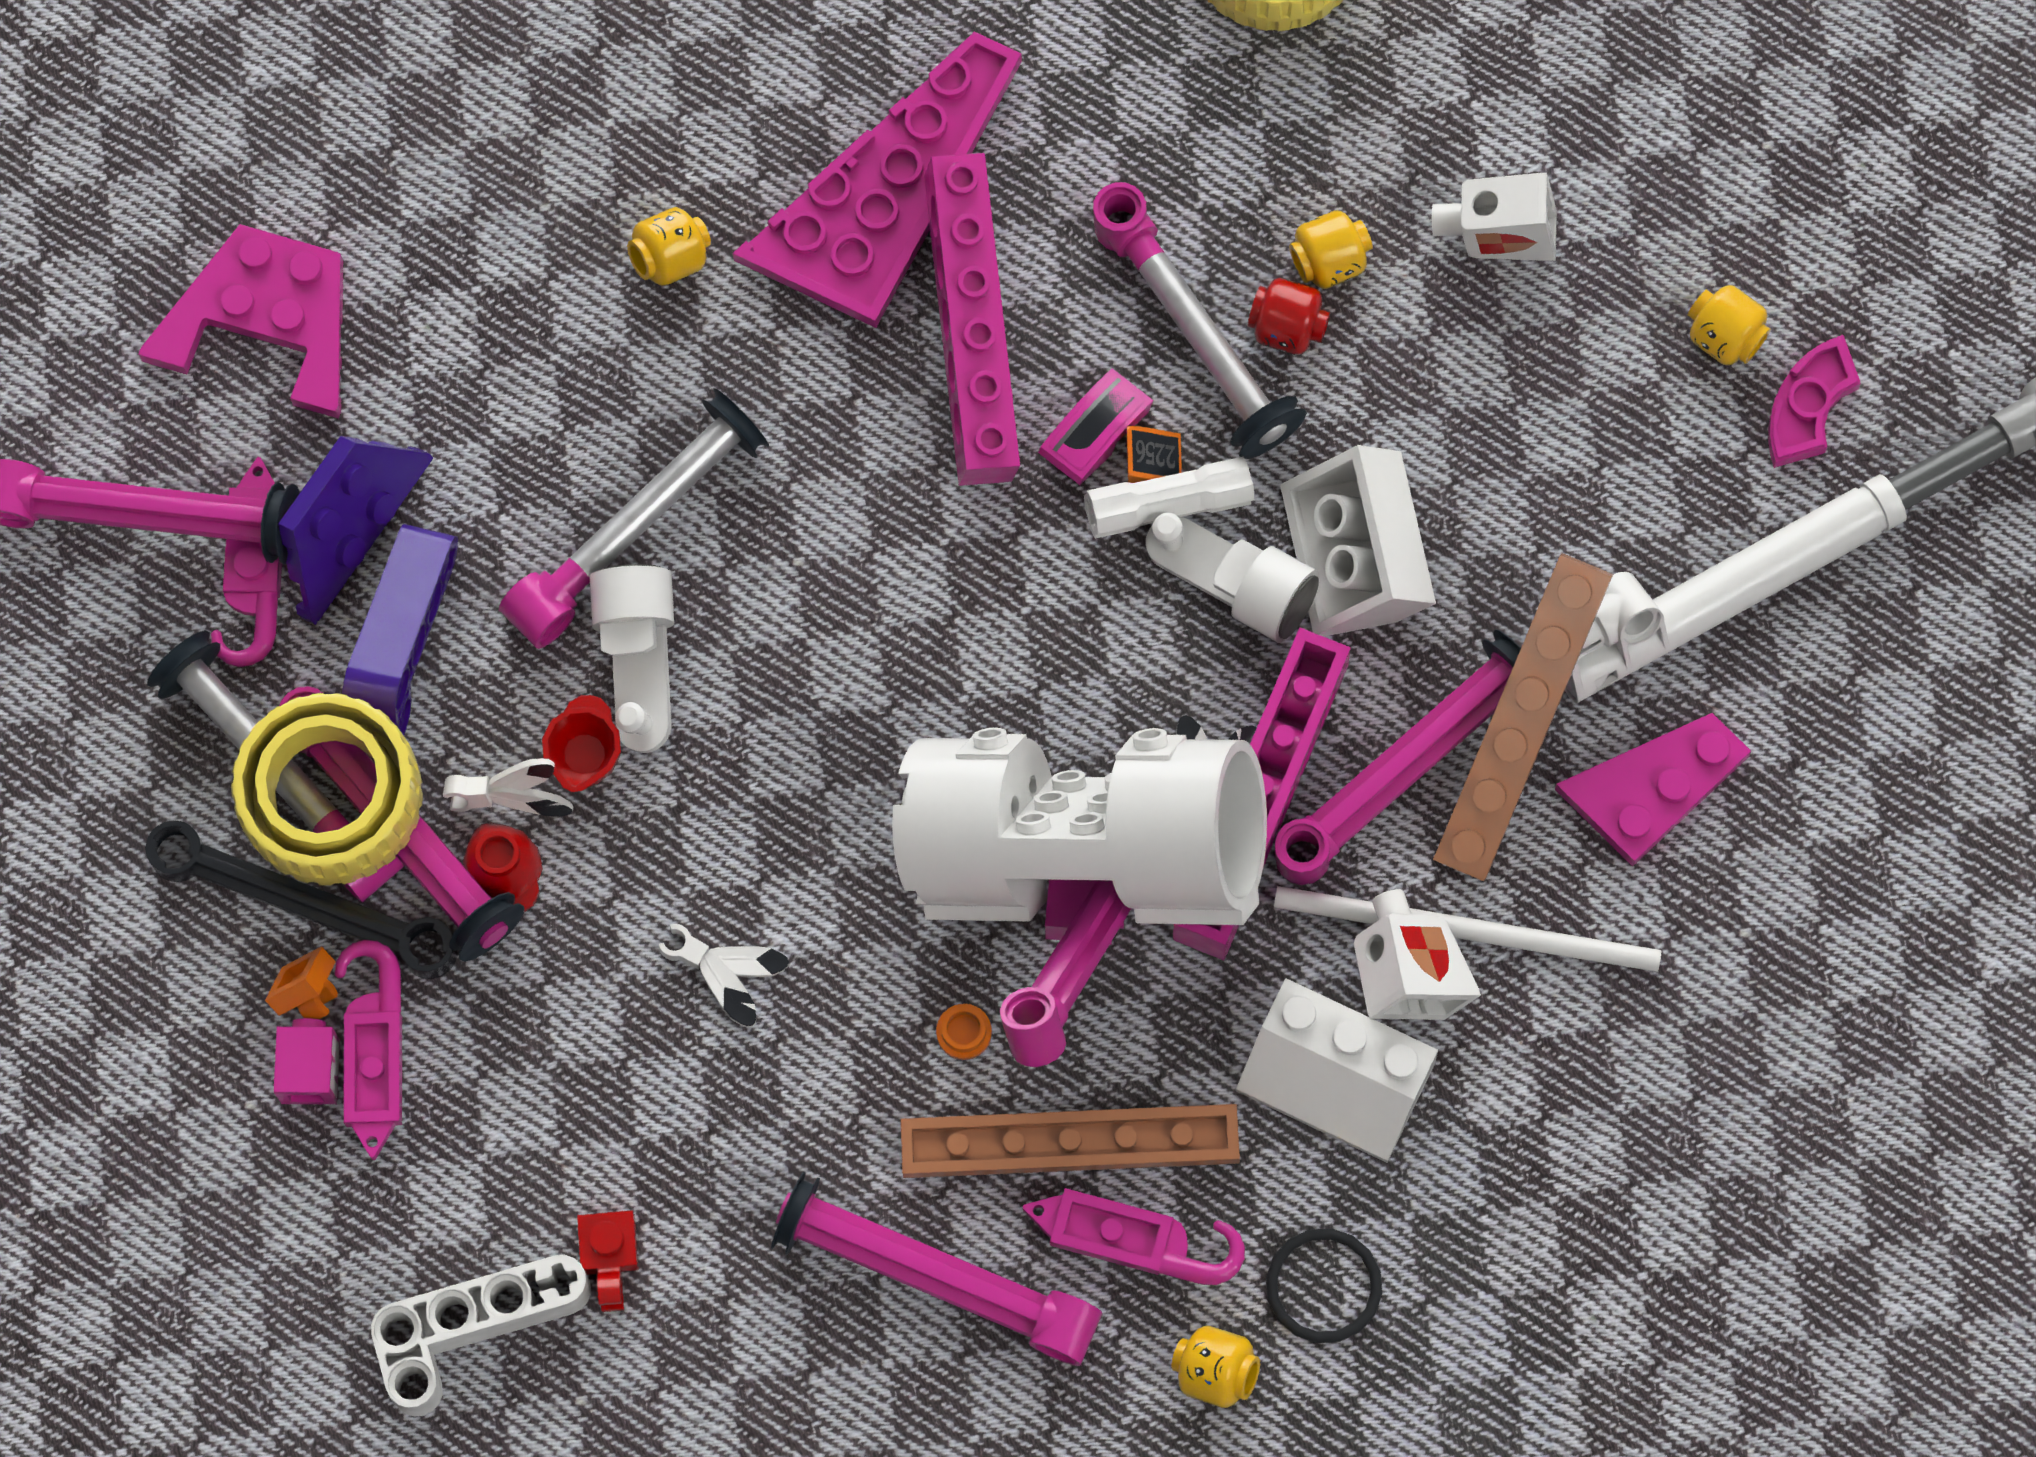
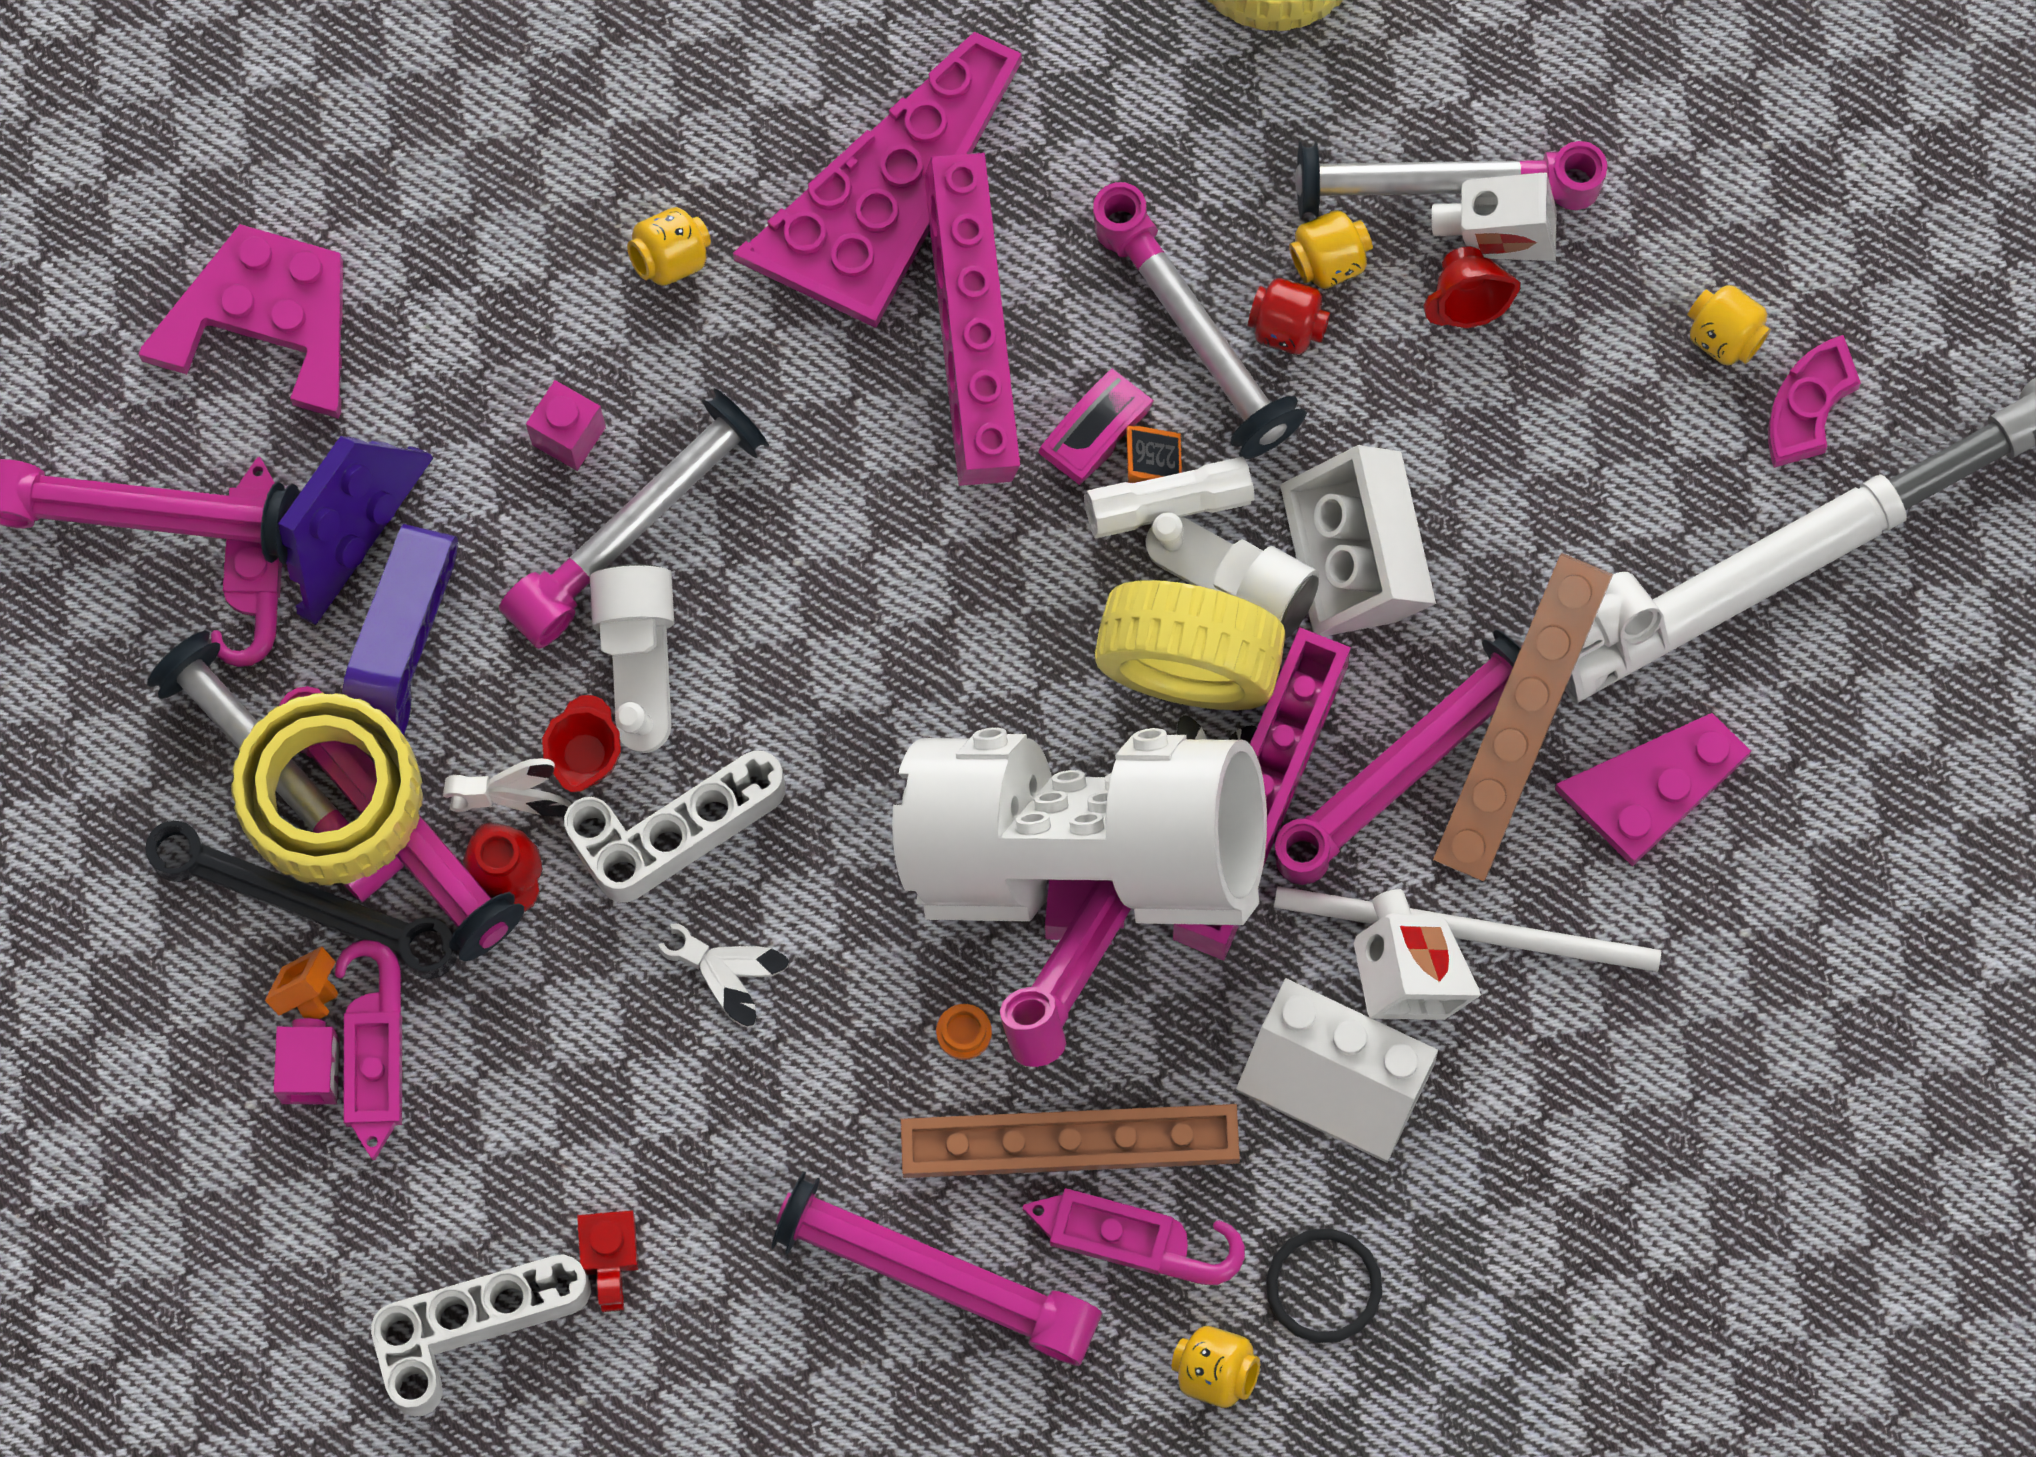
(566, 425): none -> dark pink brick
(679, 816): none -> white beam
(1190, 645): none -> light yellow tyre
(1446, 177): none -> piece
(1470, 290): none -> red piece

